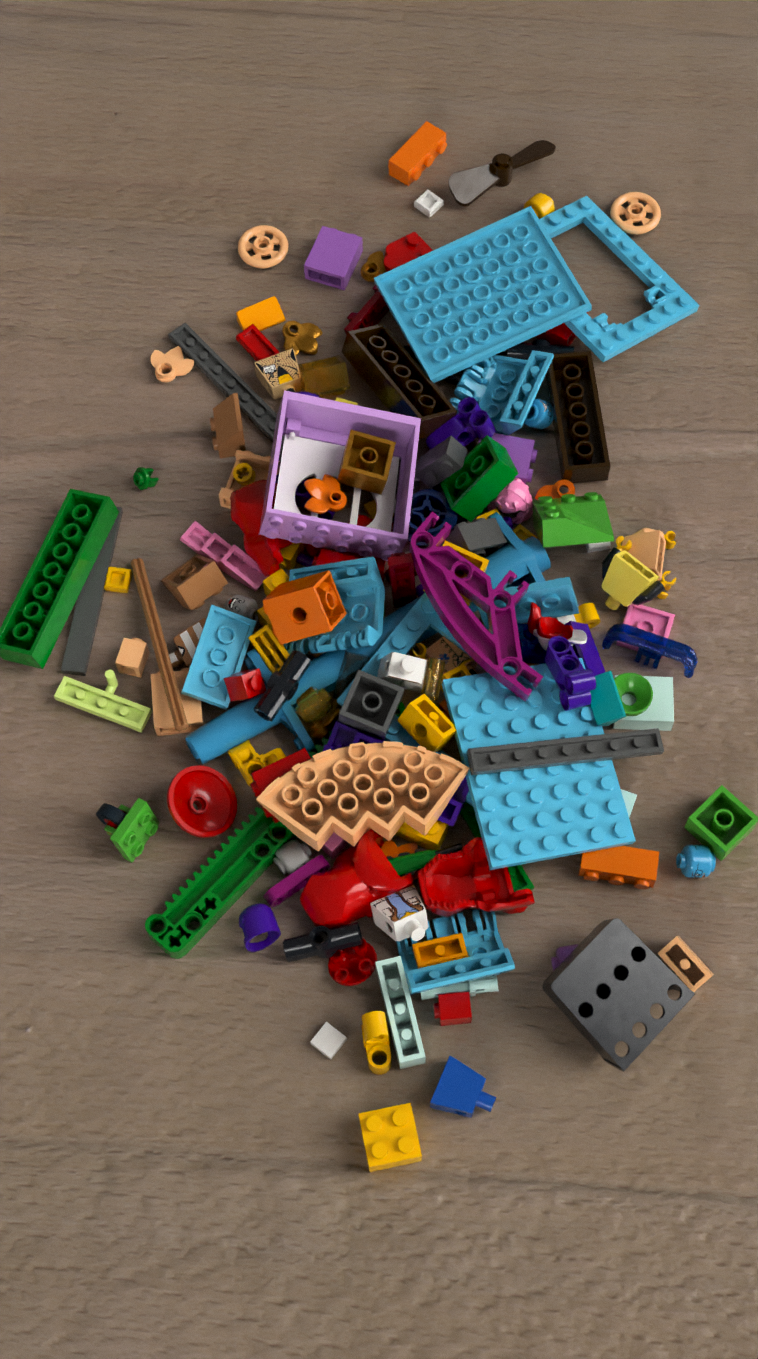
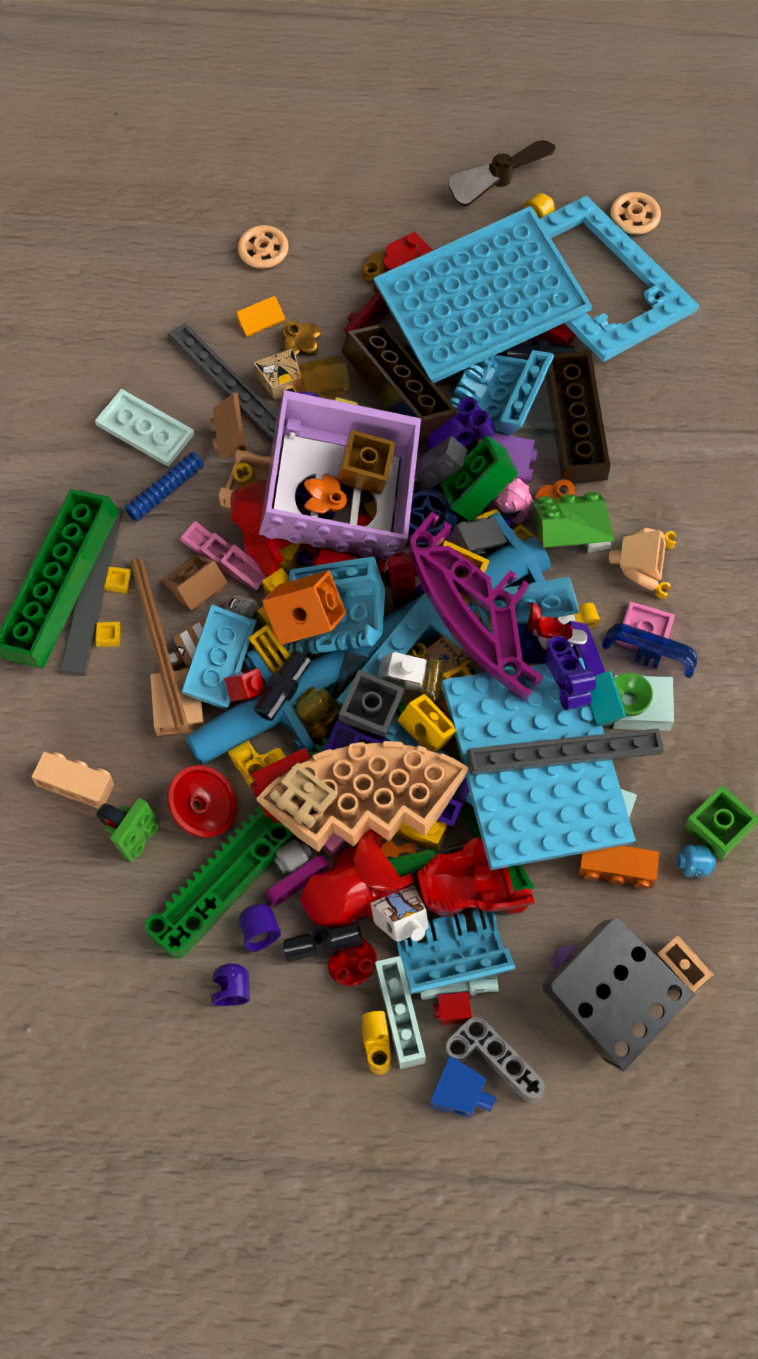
(73, 779): none -> light nougat brick
(103, 703): yellowish green plate -> none
(108, 634): none -> yellow tile
(132, 657): light nougat brick -> none
(143, 479): green plate -> none
(144, 427): none -> light aqua plate
(164, 486): none -> blue piece
(170, 362): light nougat plate -> none
(233, 983): none -> dark purple helmet
(256, 343): red tile -> none
(307, 788): none -> tan plate
(328, 1040): white tile -> none
(333, 257): medium lavender brick -> none
(390, 1137): yellow brick -> none
(417, 153): orange brick -> none
(428, 203): white tile -> none
(439, 950): light orange slope -> none
(499, 1062): none -> light grey beam
(540, 414): dark azure head -> none
(629, 579): light yellow torso -> none

